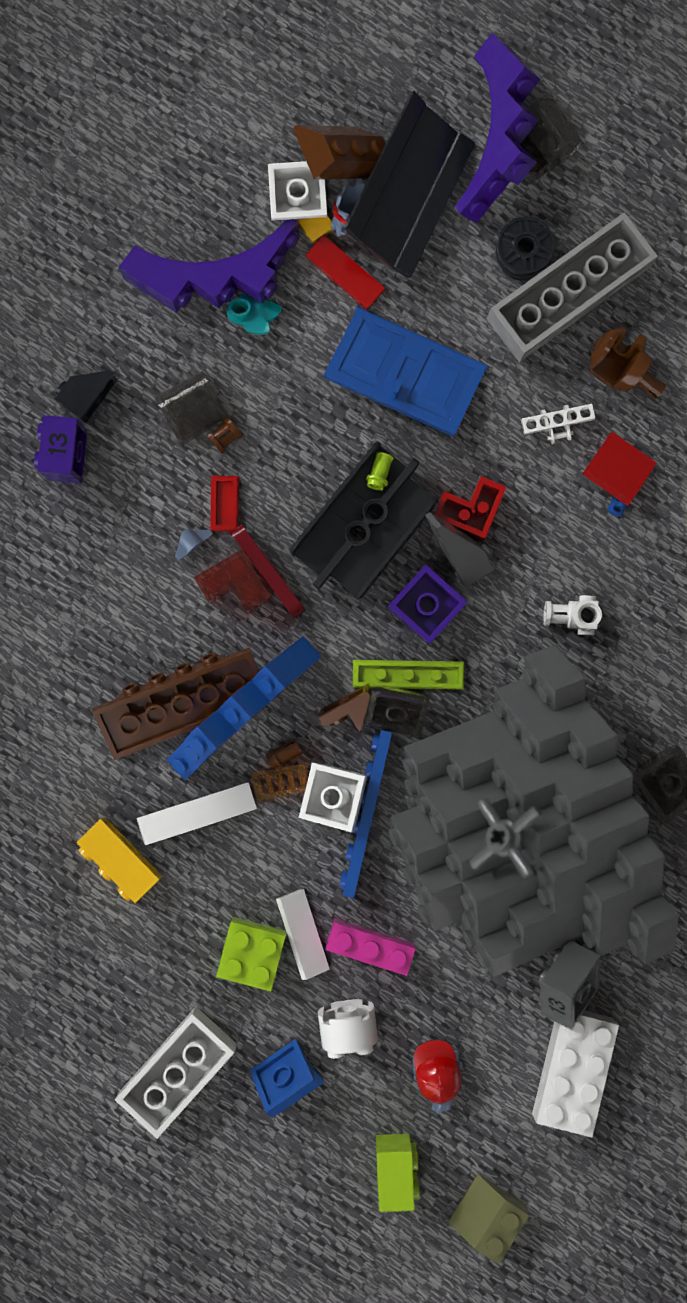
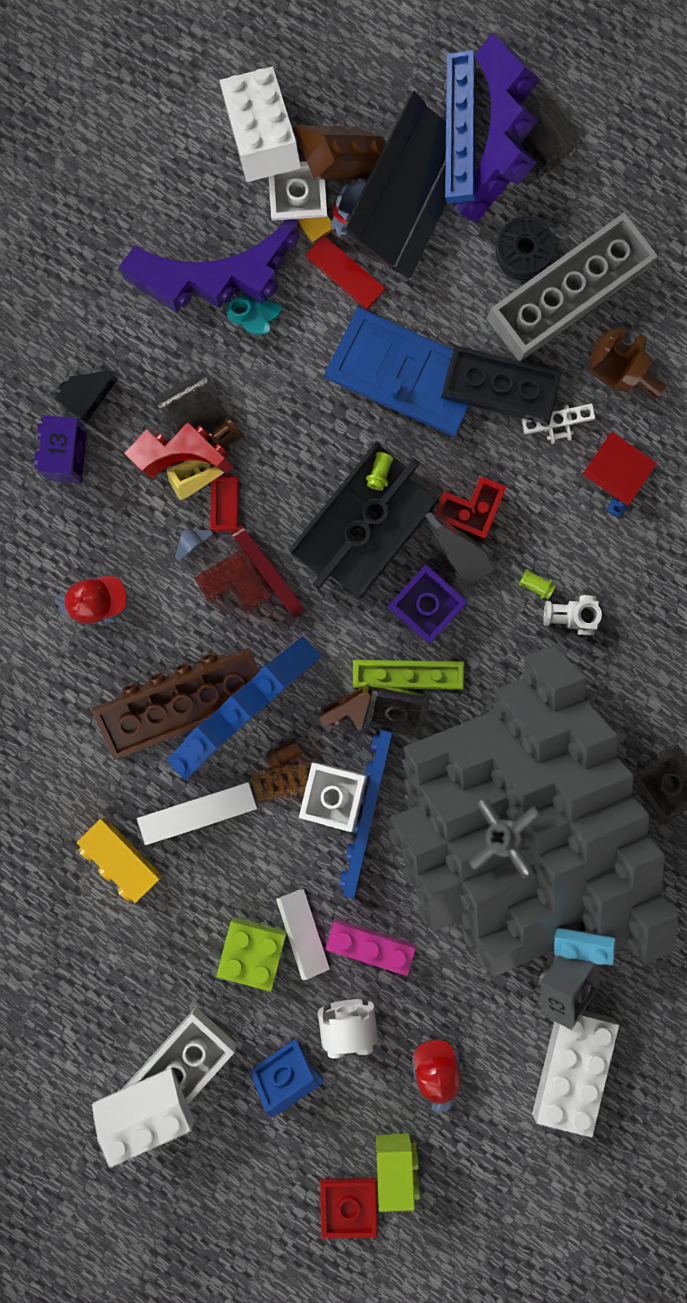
(94, 600): none -> red hair
(141, 1117): none -> white slope
(155, 453): none -> arch
(190, 485): none -> light yellow slope
(260, 124): none -> white brick
(348, 1208): none -> red tile
(460, 127): none -> plate
(489, 1218): olive slope -> none
(501, 385): none -> black tile
(537, 584): none -> lime pin
(584, 946): none -> medium azure plate

